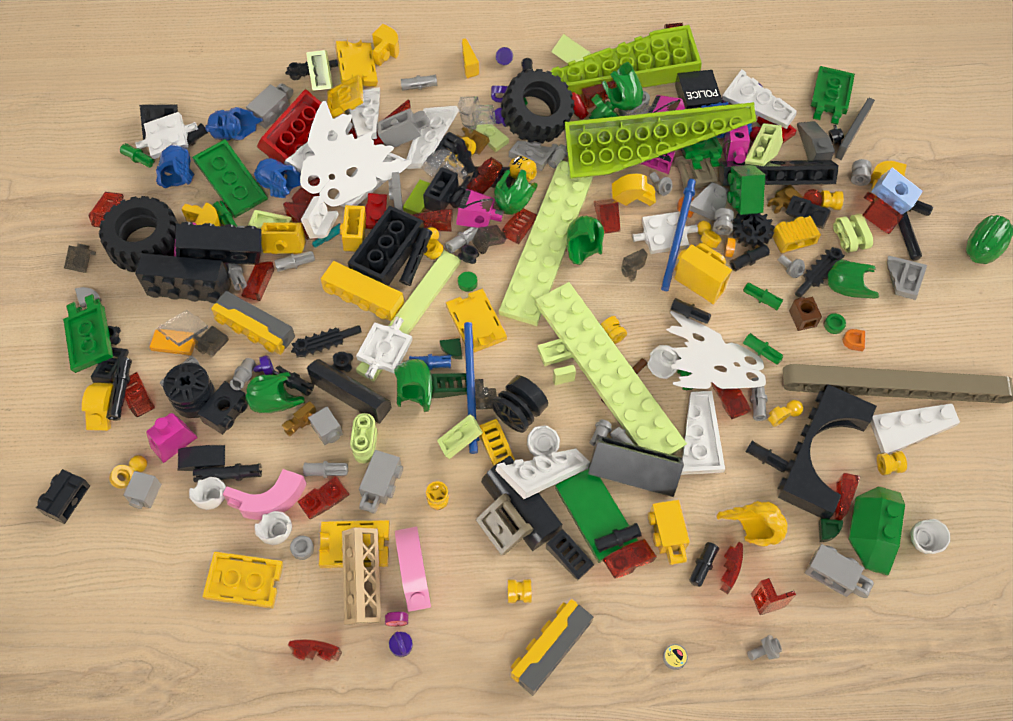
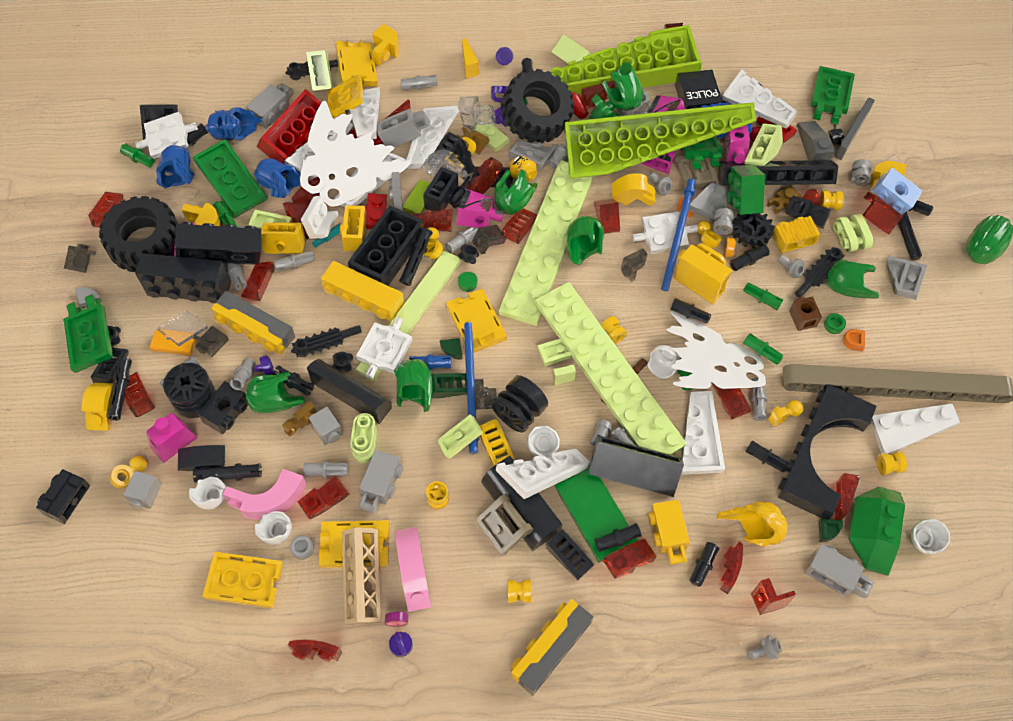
(675, 657): tile -> none

